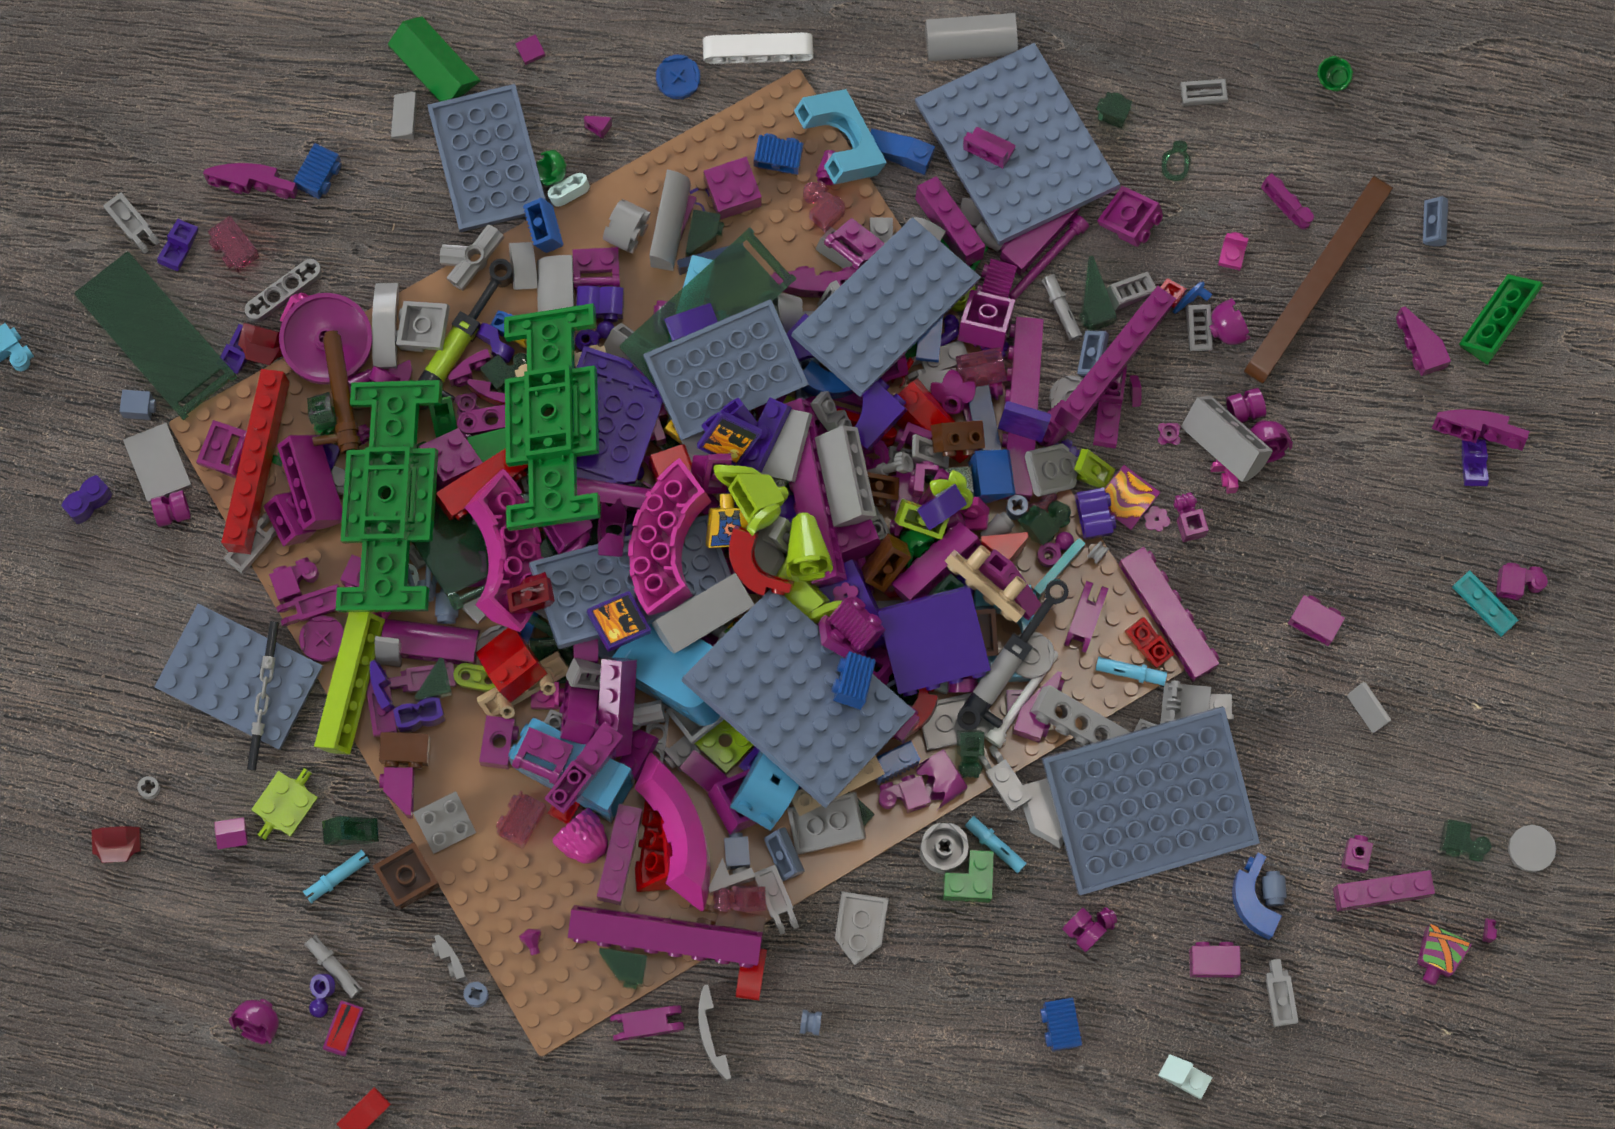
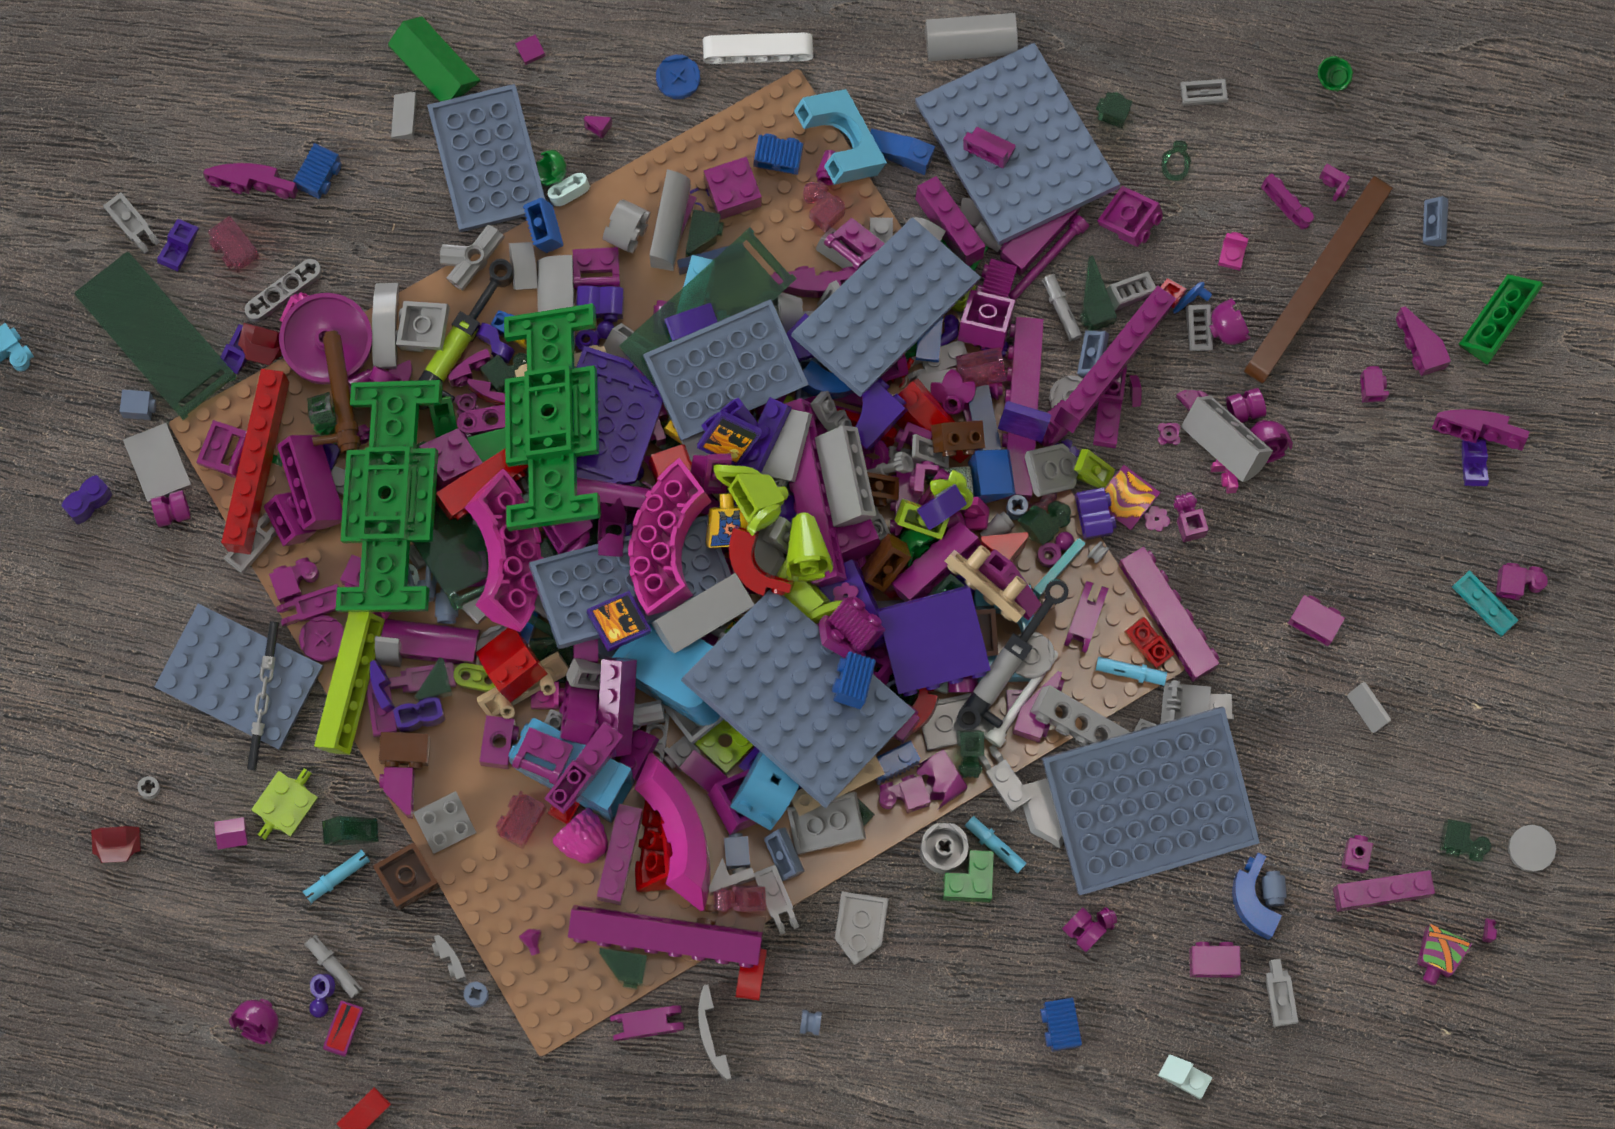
(531, 595): dark red slope -> none
(1188, 397): none -> magenta tile
(1334, 178): none -> magenta bracket
(1373, 385): none -> magenta brick

